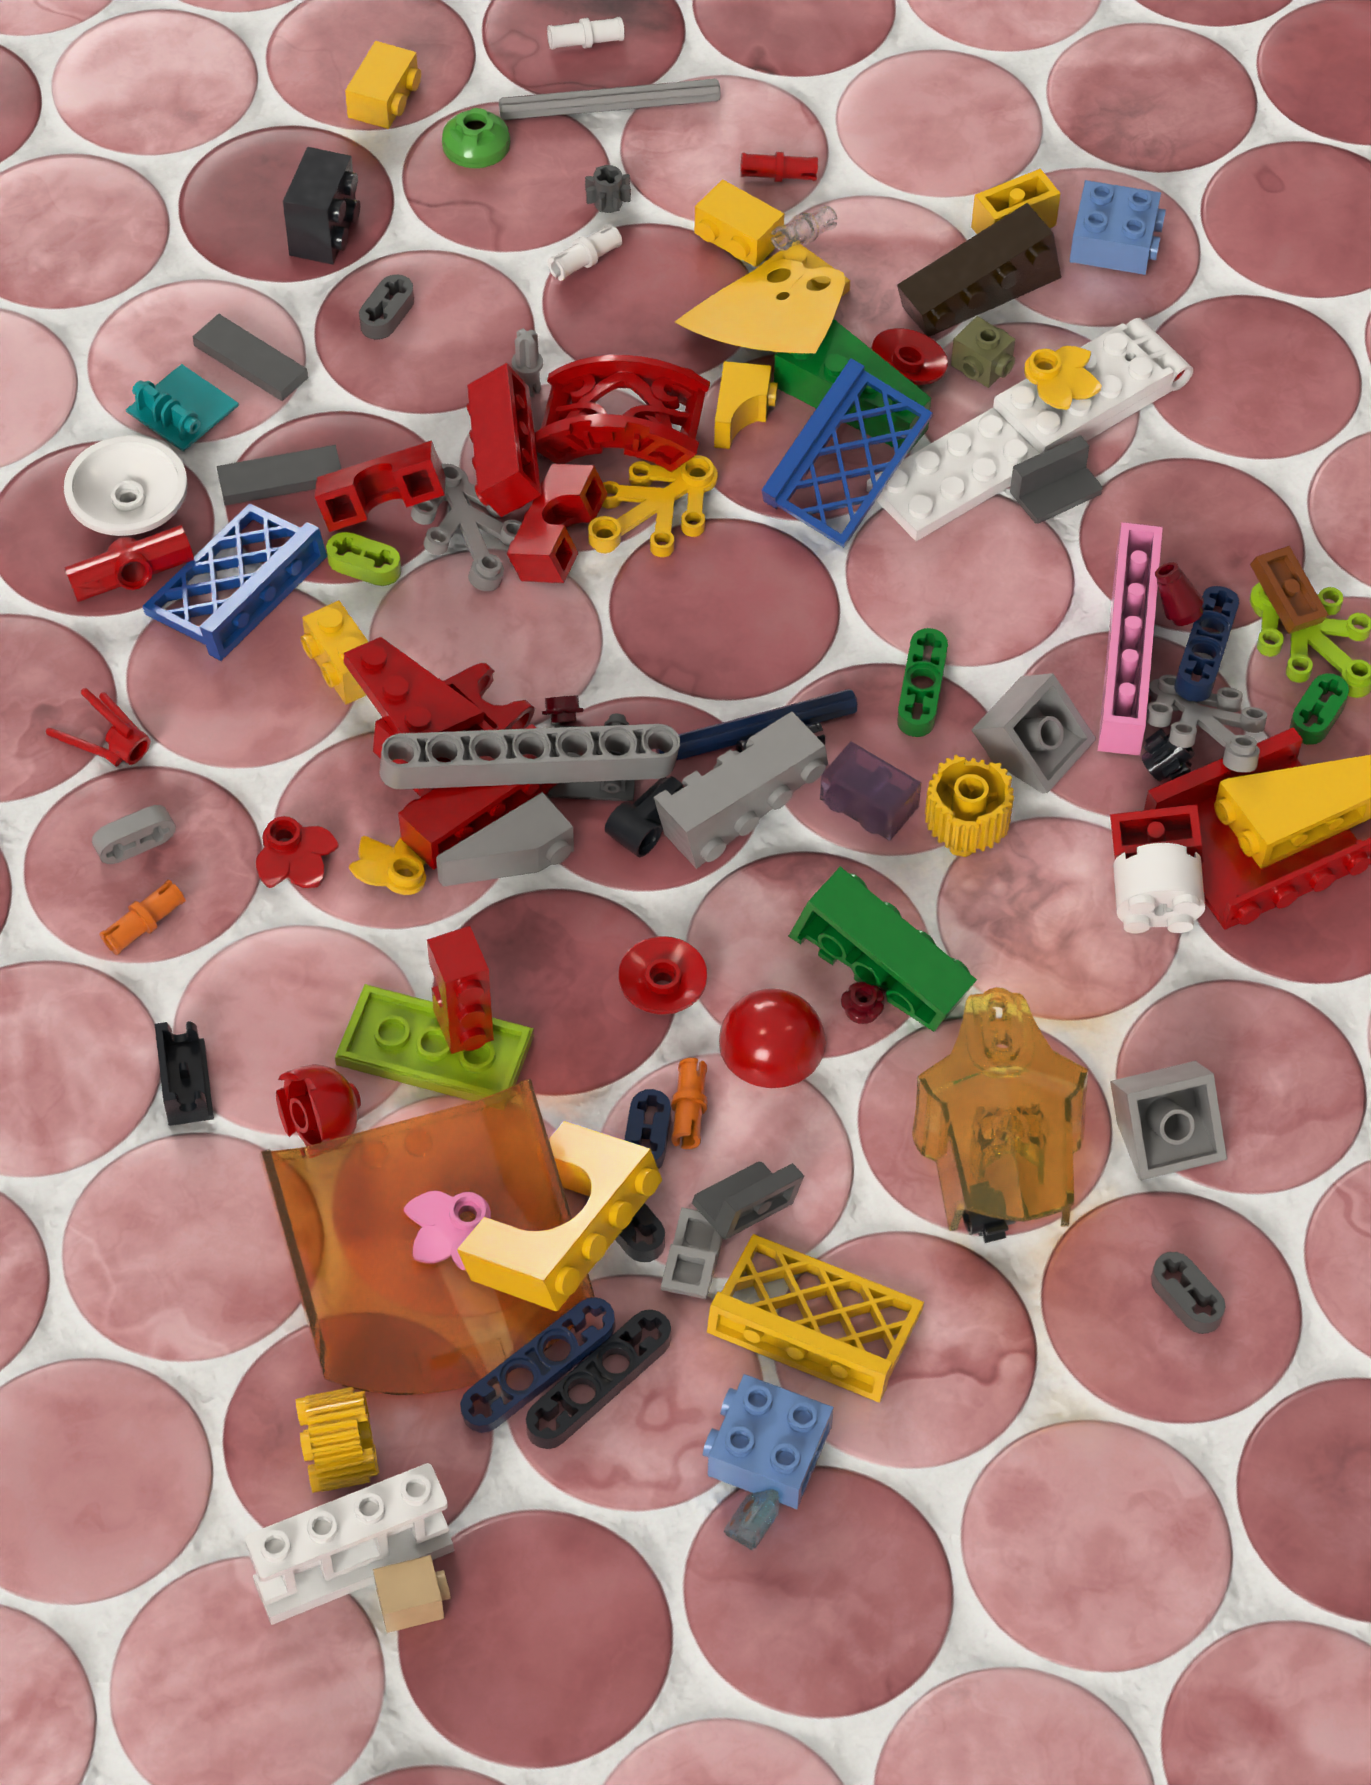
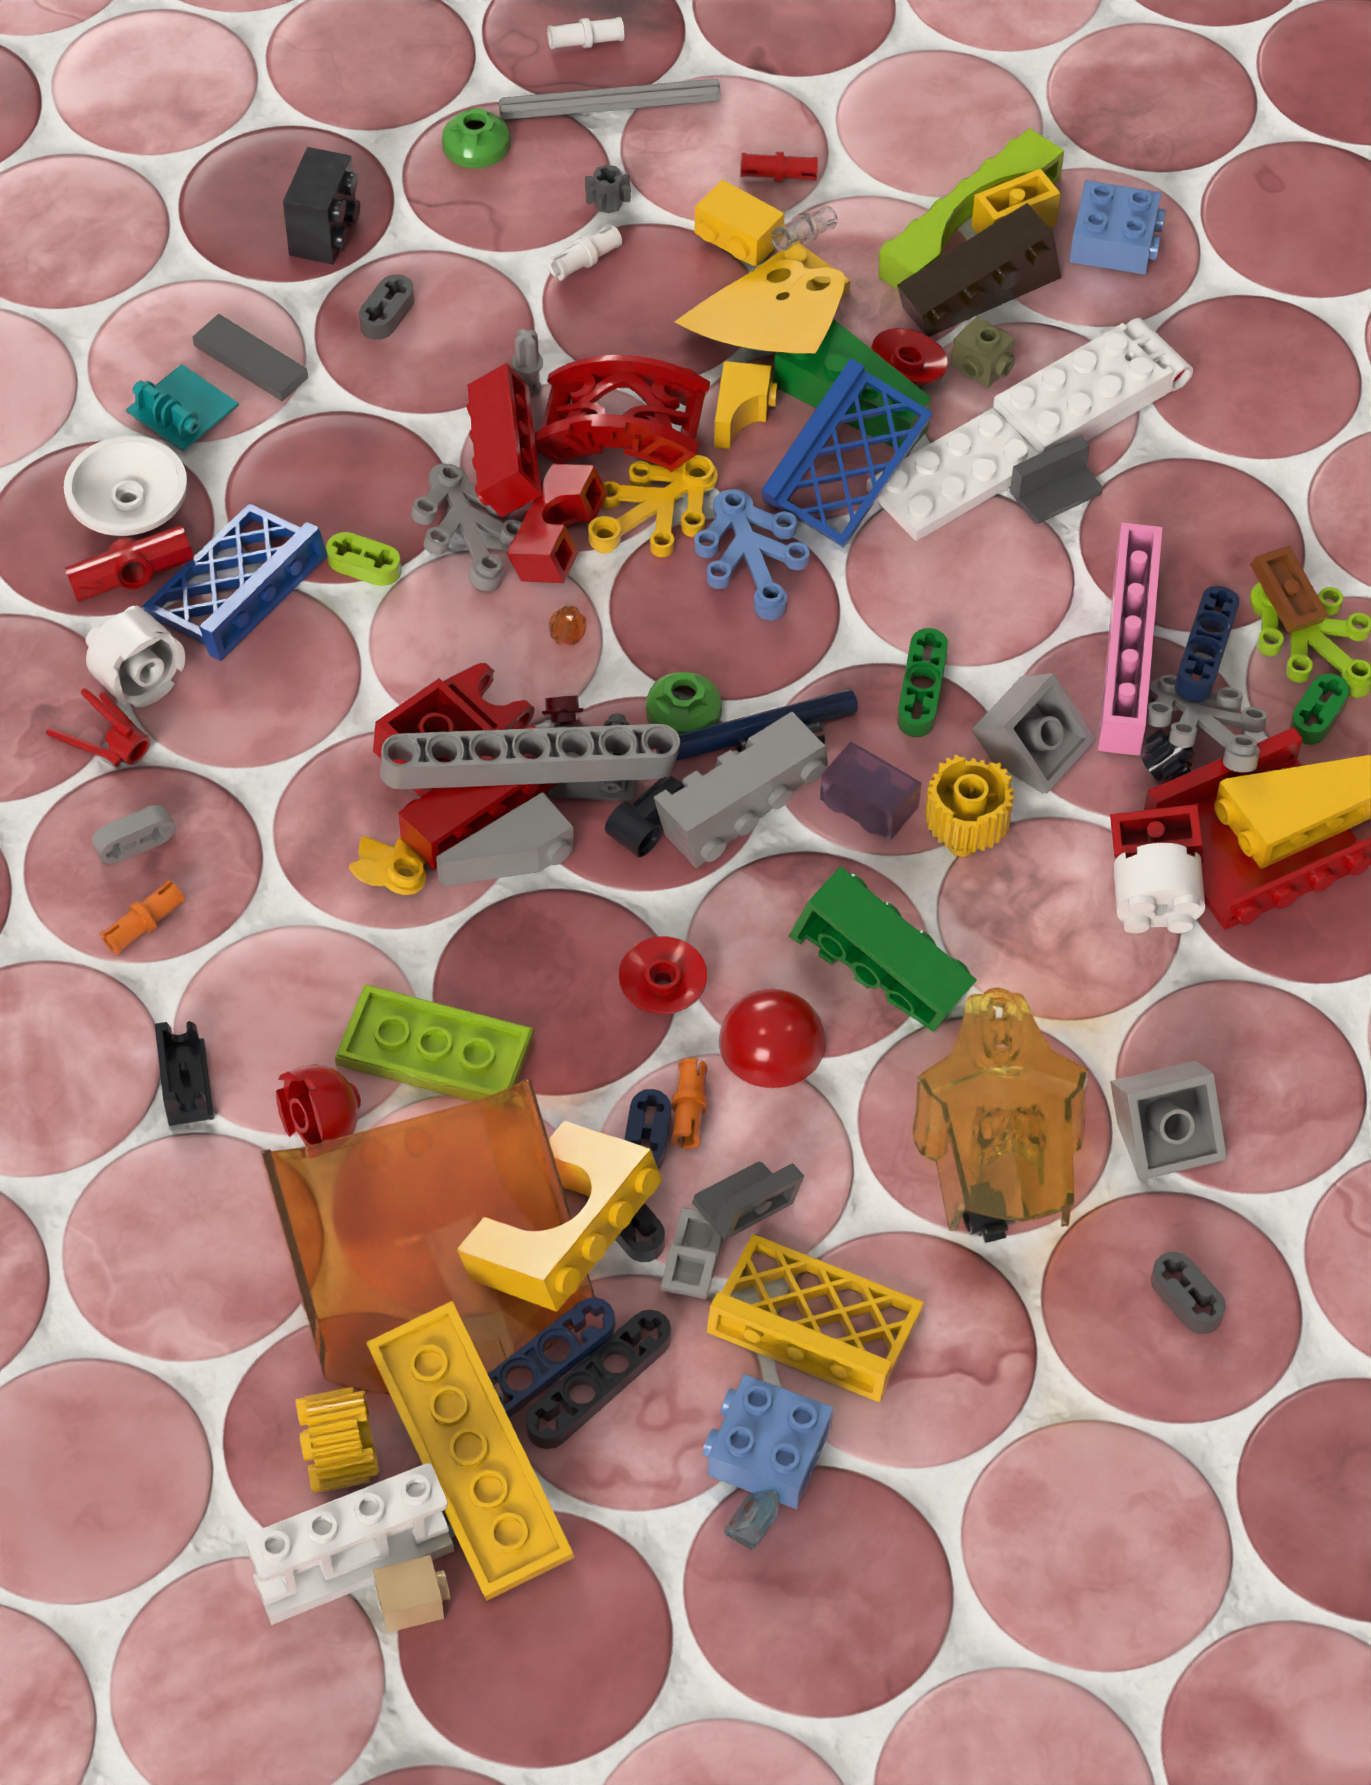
(134, 657): none -> white brick
(276, 474): dark grey tile -> none
(296, 858): red plate -> none
(326, 638): yellow brick -> none
(352, 492): red arch -> none
(382, 85): yellow brick -> none
(407, 693): red wing -> none
(441, 1226): bright pink plate -> none
(462, 991): red arch -> none
(473, 1448): none -> yellow plate
(567, 625): none -> clear orange plate
(684, 715): none -> bright green piece
(735, 510): none -> medium blue plant
(863, 1012): dark red plate -> none
(928, 236): none -> lime arch
(1061, 375): yellow plate -> none
(1178, 595): dark red cone -> none

